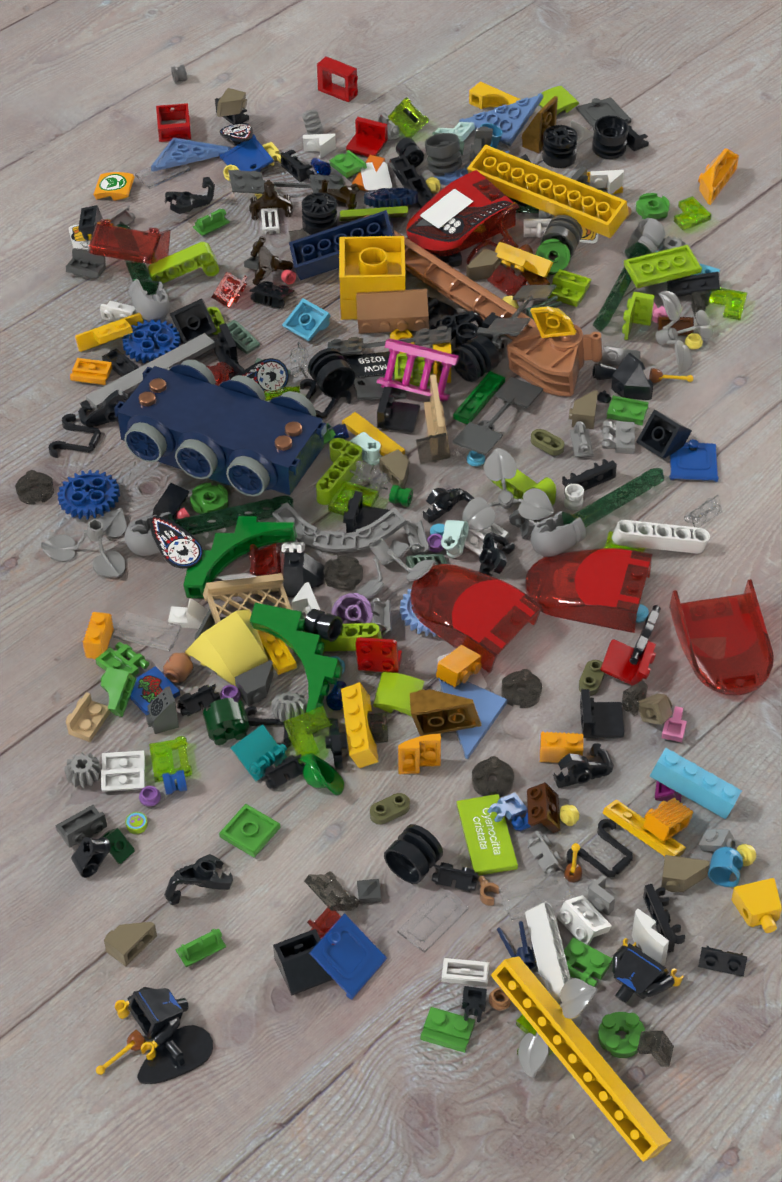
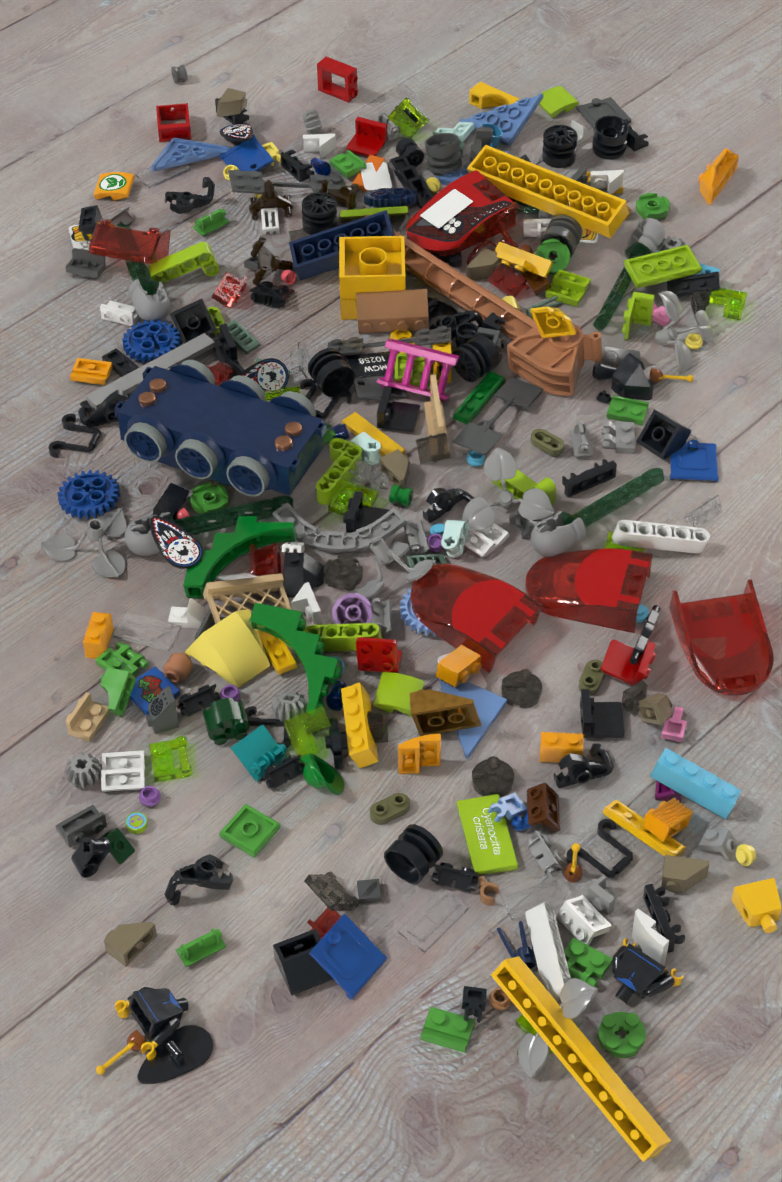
(34, 479): clear smoke plate -> none
(107, 332): yellow bracket -> none
(169, 782): blue wheel -> none
(255, 683): dark grey slope -> none
(307, 320): medium azure slope -> none
(322, 624): black wheel -> none
(464, 975): white tile -> none
(492, 556): black animal -> none
(514, 325): dark grey hinge -> none
(533, 135): pearl gold slope -> none
(569, 815): light yellow plate -> none
(573, 497): white wheel -> none
(584, 410): dark tan slope -> none
(656, 1044): clear smoke bracket -> none
(682, 323): reddish brown tile -> none
(692, 214): clear neon green plate -> none
(722, 961): black hinge -> none
(723, 864): dark azure helmet -> none

